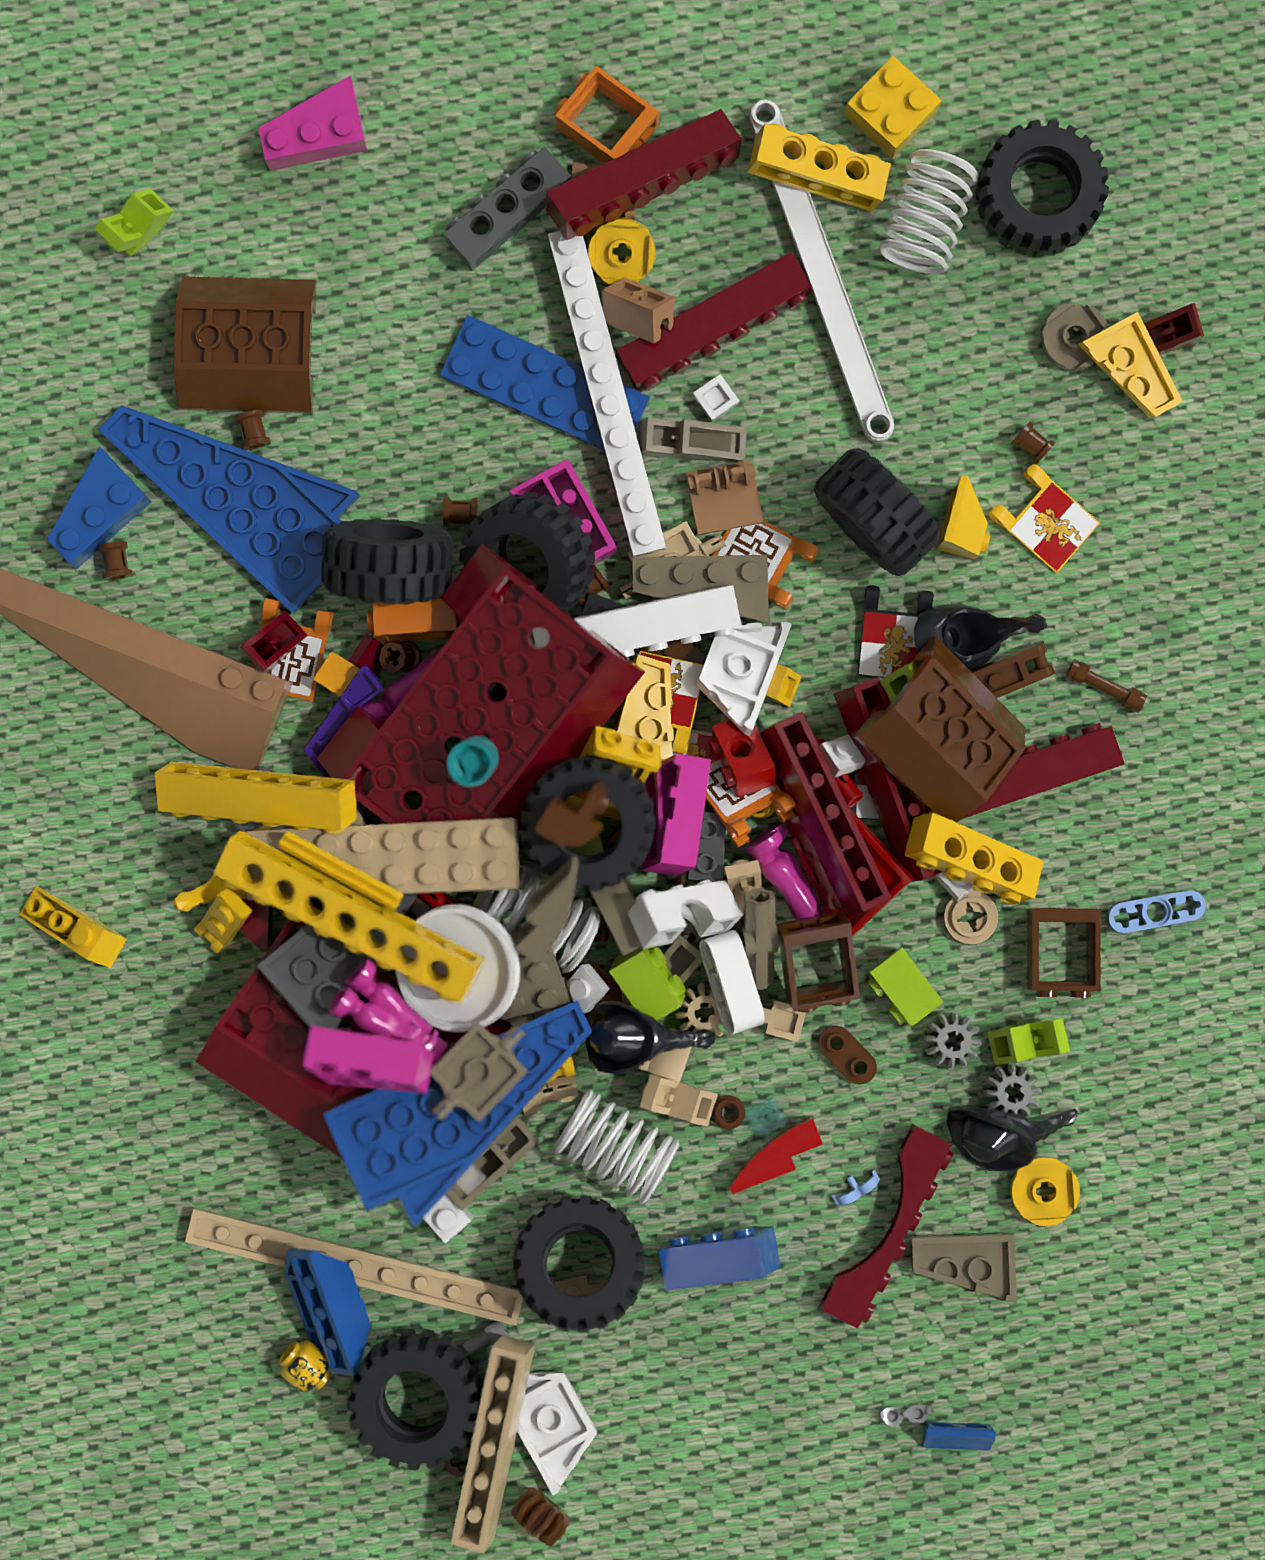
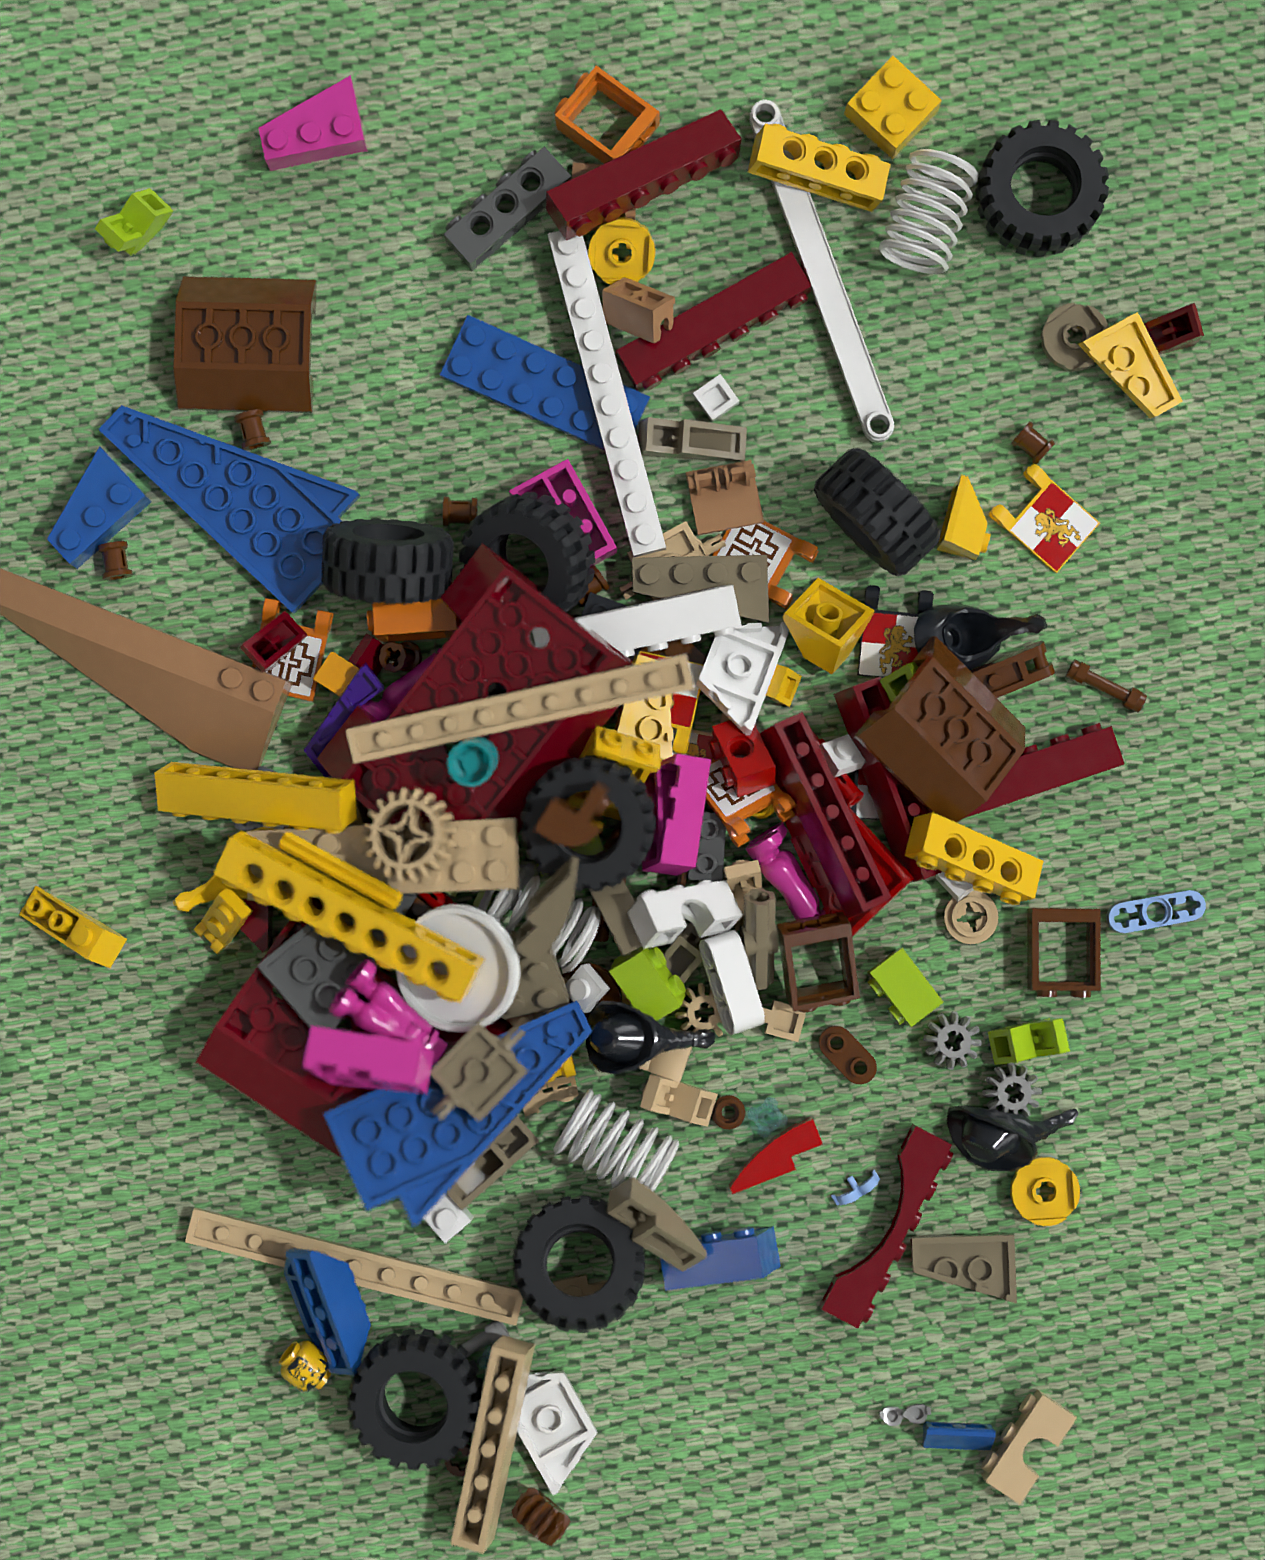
(405, 847): none -> tan gear
(520, 708): none -> tan plate
(655, 1224): none -> dark tan slope
(826, 624): none -> yellow slope
(1039, 1419): none -> tan arch

